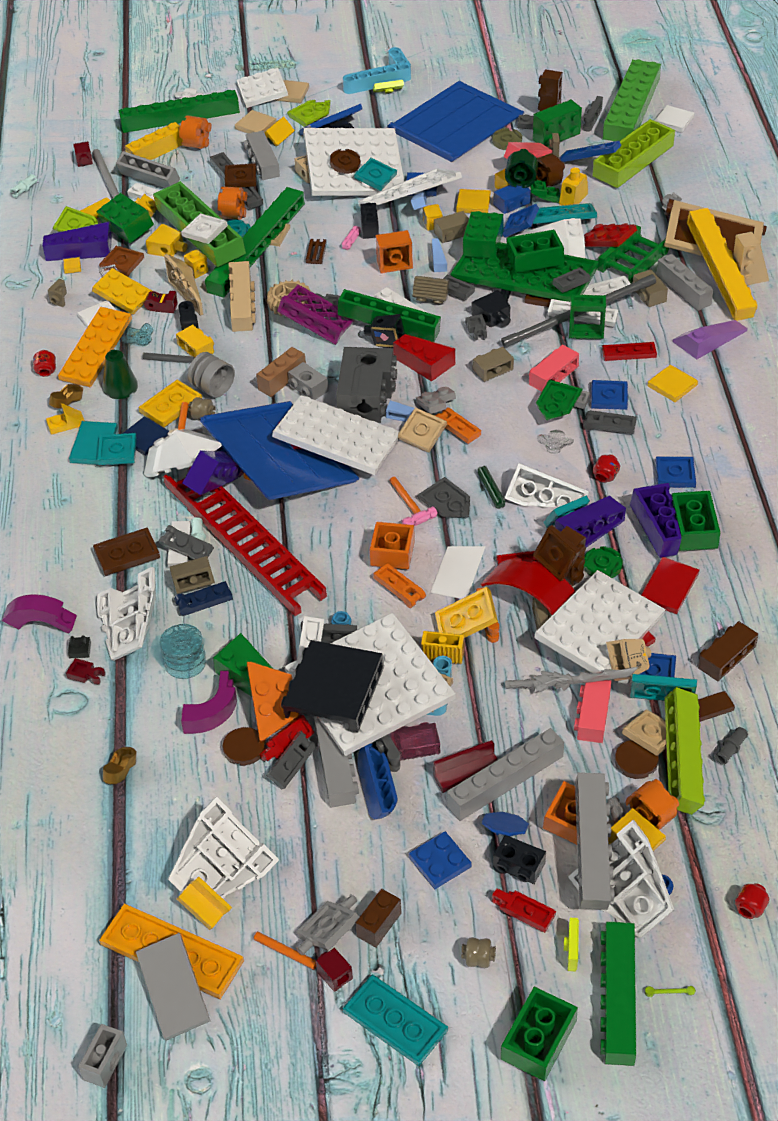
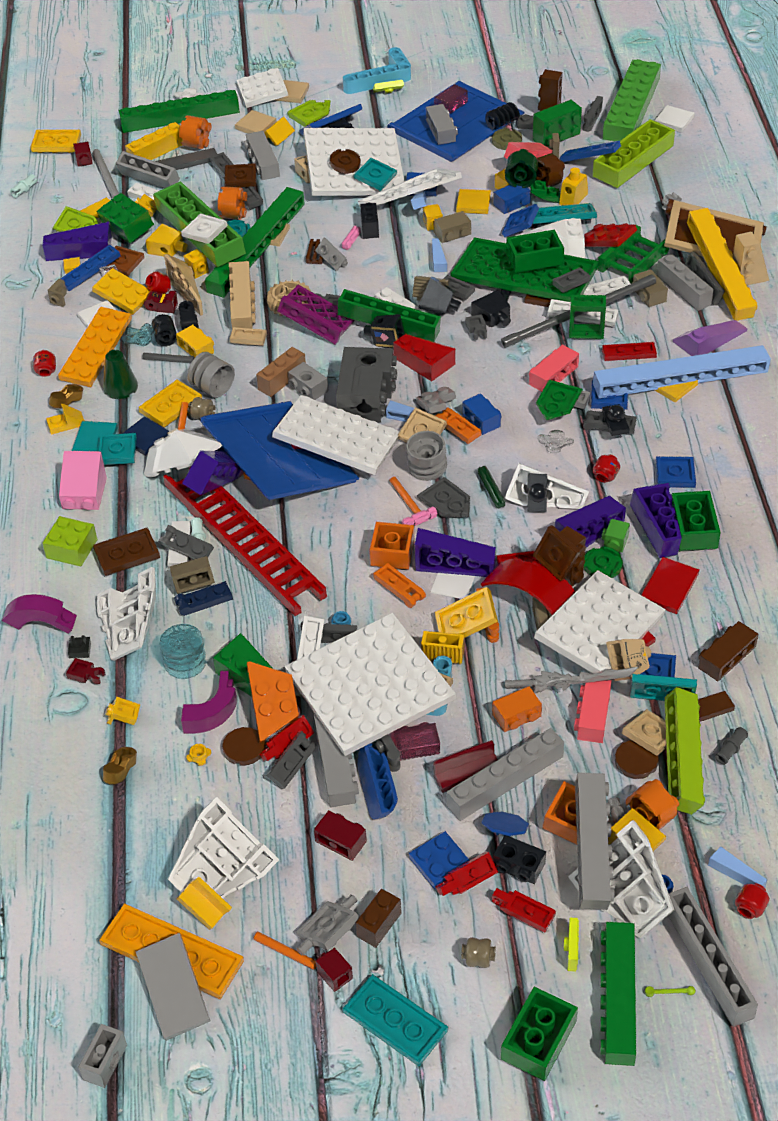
(55, 140): none -> yellow plate
(70, 541): none -> lime brick
(82, 480): none -> bright pink slope
(90, 267): none -> blue tile
(123, 711): none -> yellow bracket
(158, 282): none -> red head
(164, 330): none -> black wheel
(189, 159): none -> dark grey tile
(198, 749): none -> yellow plate
(248, 336): none -> tan plate
(331, 254): none -> light grey hinge
(334, 683): black panel -> none
(340, 835): none -> dark red brick
(394, 251): orange brick -> none
(426, 455): none -> light grey wheel
(438, 297): none -> black torso
(441, 124): none -> light grey brick
(452, 98): none -> clear pink brick
(452, 555): none -> dark purple wedge
(468, 875): none -> red hinge
(481, 413): none -> blue brick
(483, 234): green brick -> none
(493, 364): dark tan brick -> none
(502, 115): none -> black piece
(516, 709): none -> orange brick
(537, 493): none -> black tile
(565, 509): teal tile -> none
(615, 419): none -> black tile
(616, 535): none -> bright green brick
(681, 370): none -> light blue brick
(696, 265): none -> dark grey tile
(712, 958): none -> light grey brick
(734, 868): none -> light blue piece

